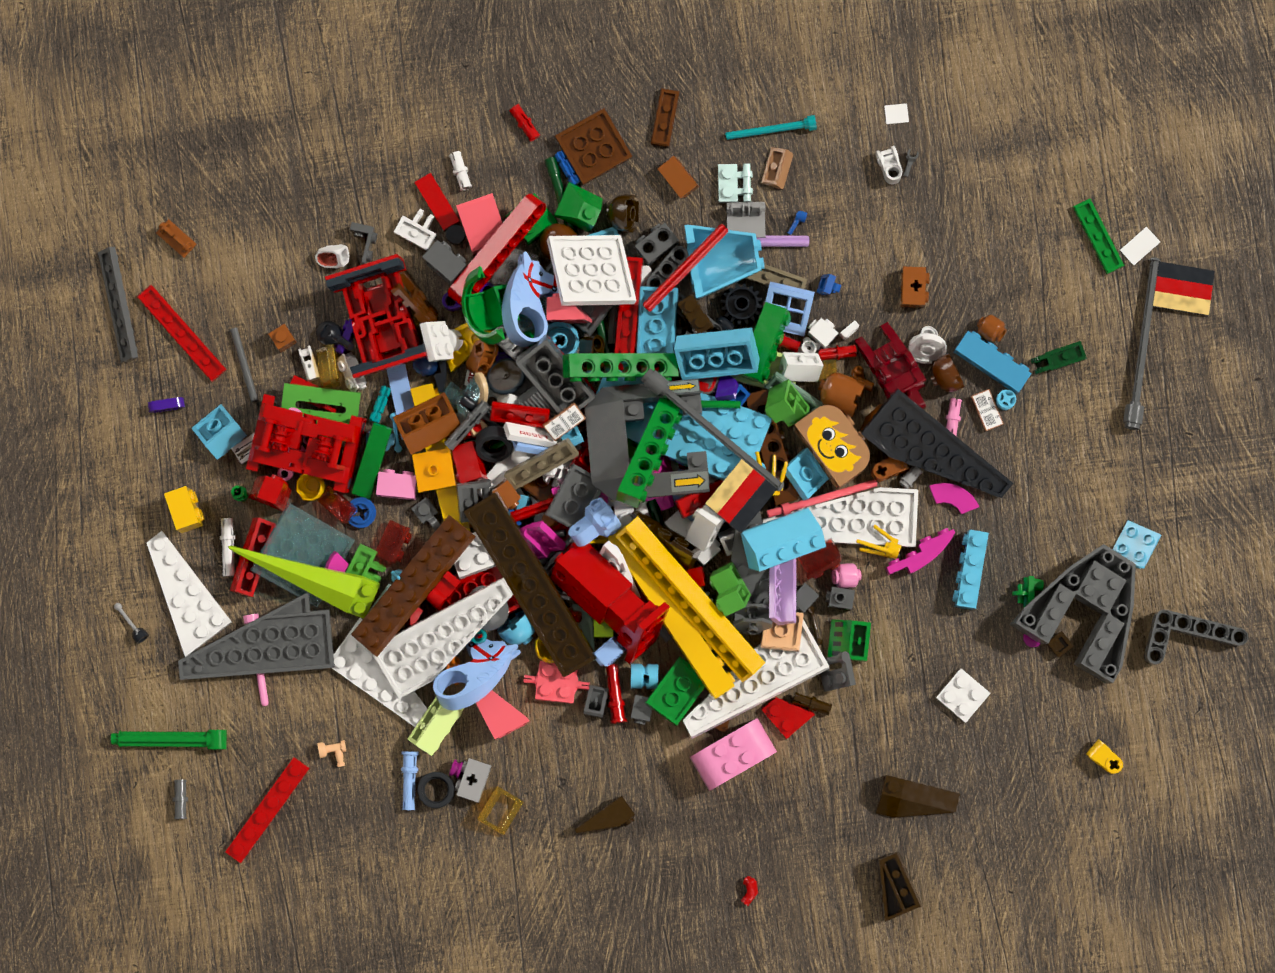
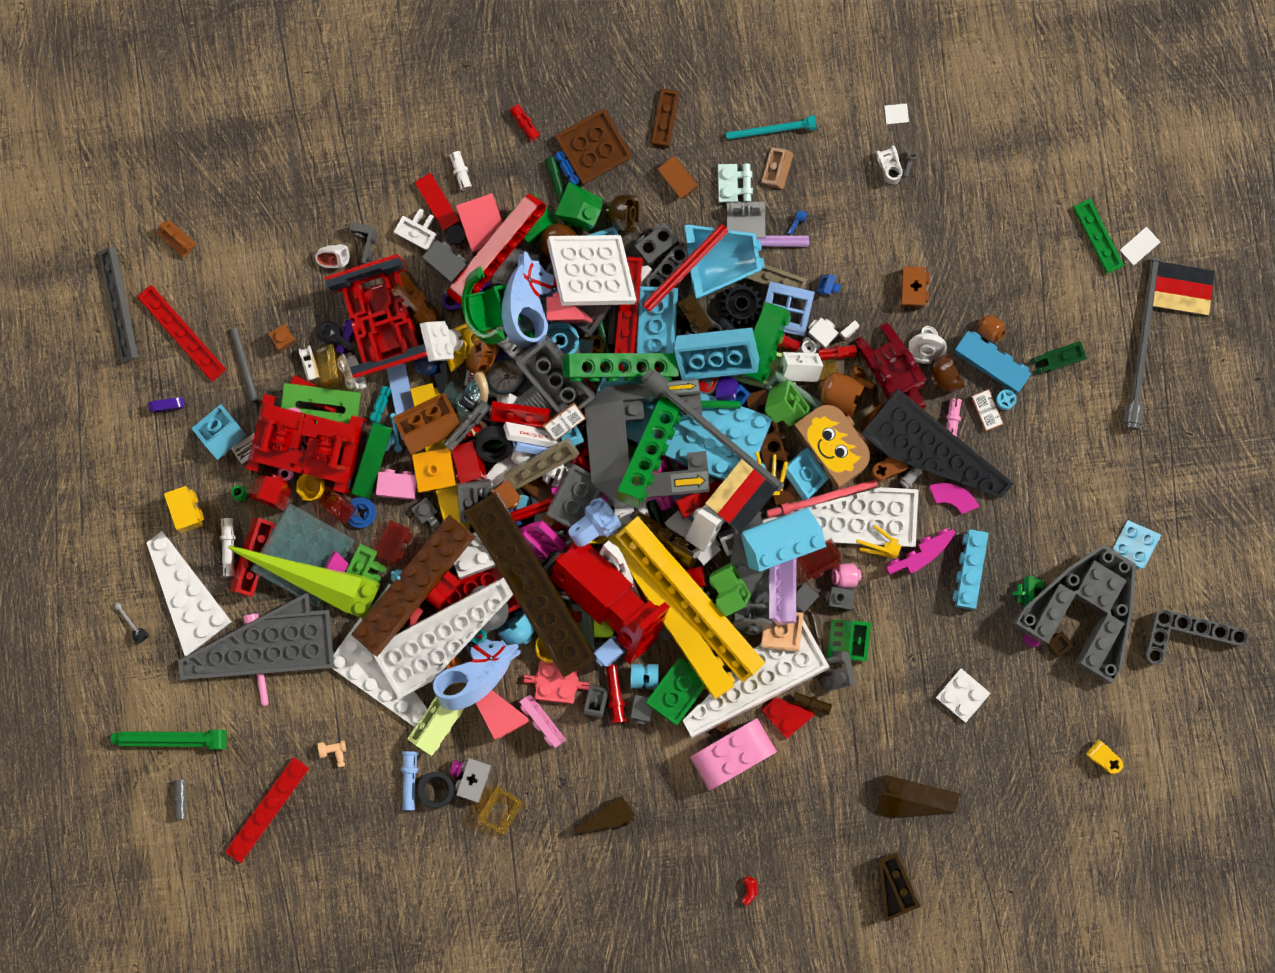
(542, 721): none -> bright pink plate

